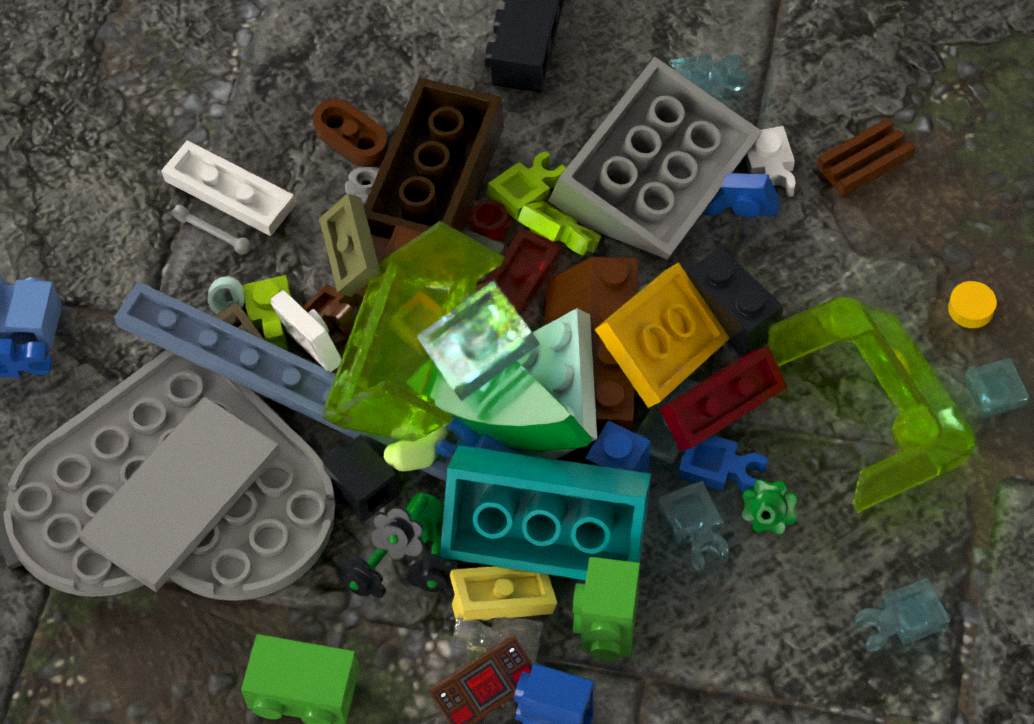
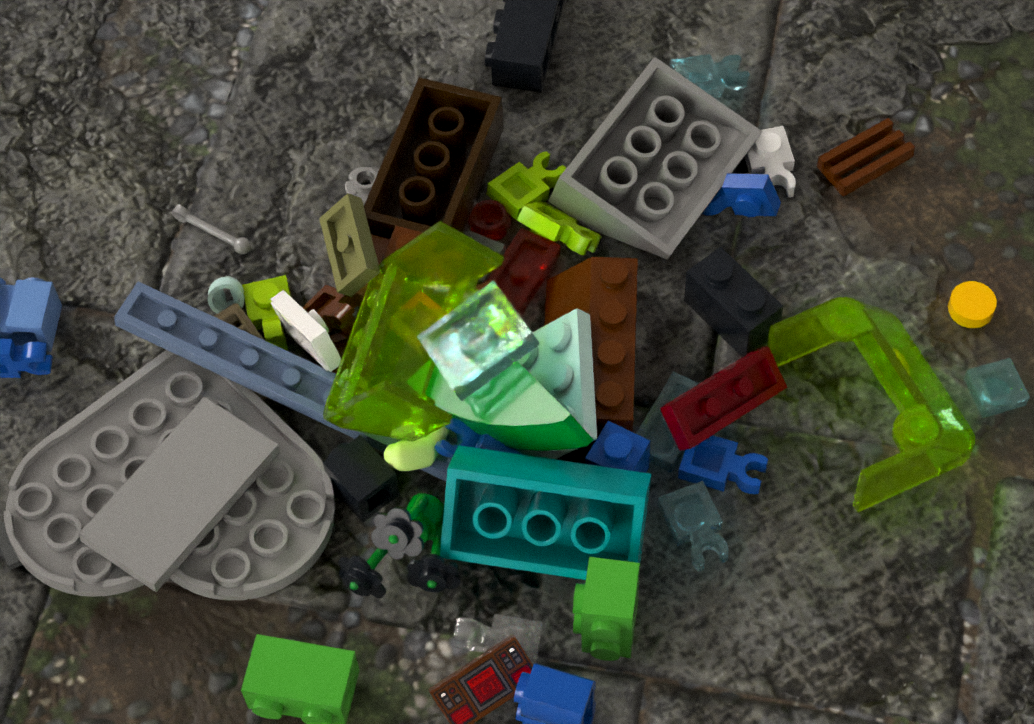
(228, 188): white plate -> none
(355, 133): reddish brown plate -> none
(501, 593): light yellow plate -> none
(662, 334): yellow plate -> none
(769, 506): green plant -> none
(908, 612): clear light blue plate -> none

